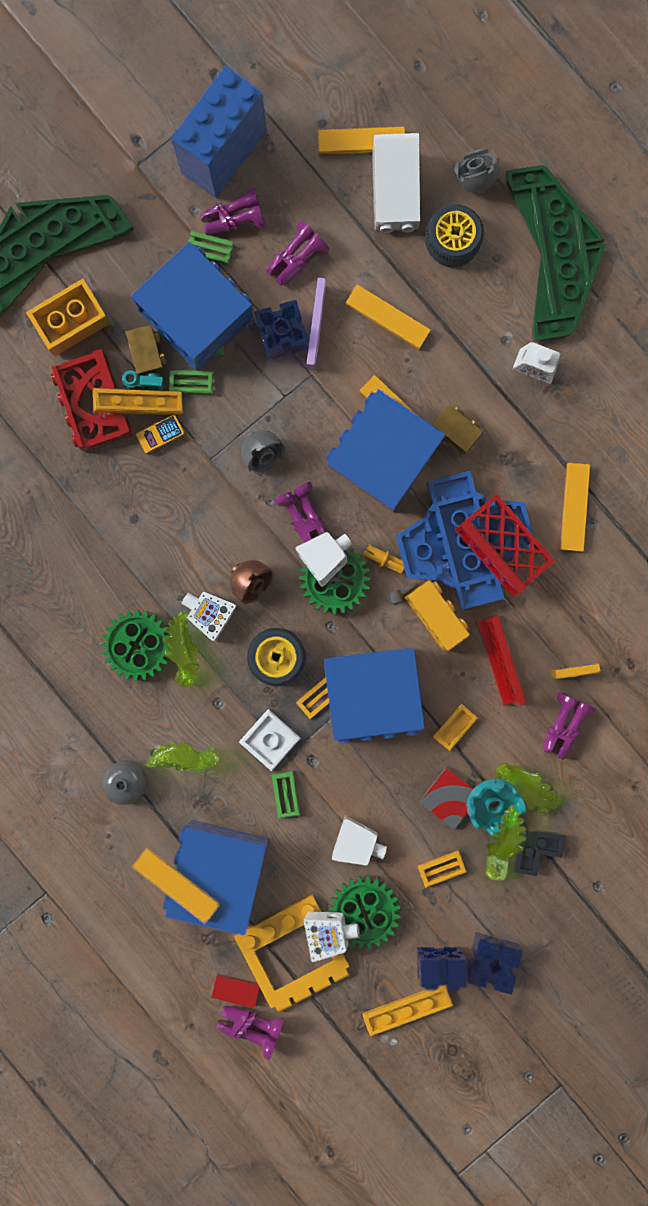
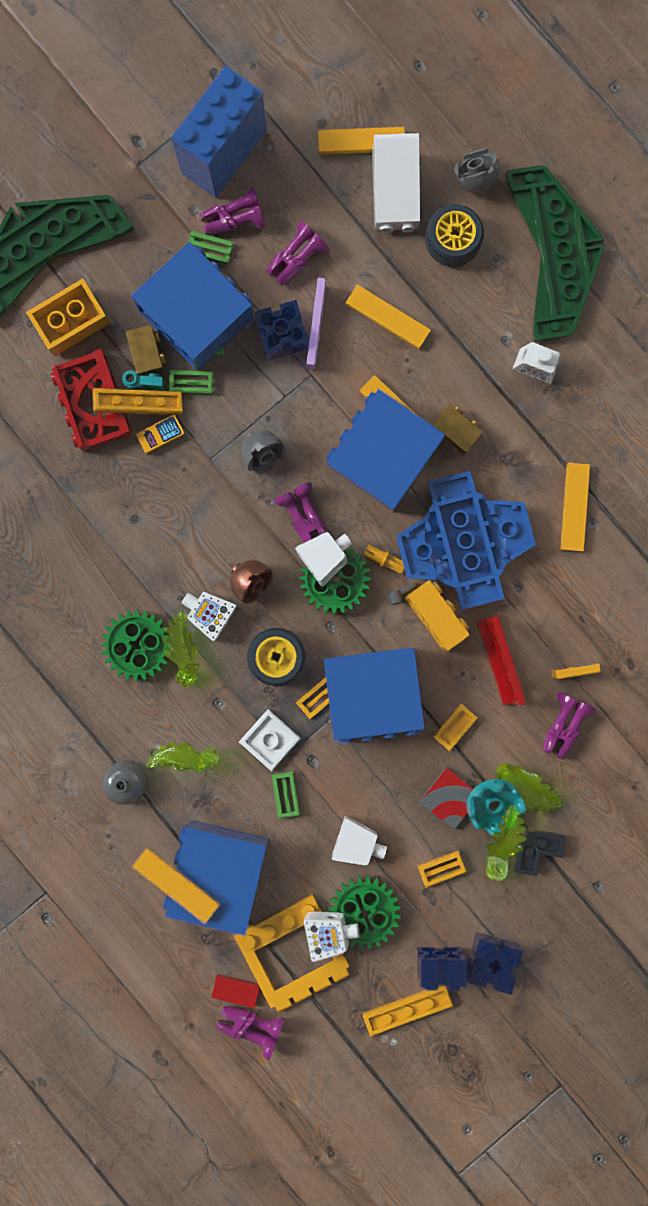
(488, 553): red fence -> none

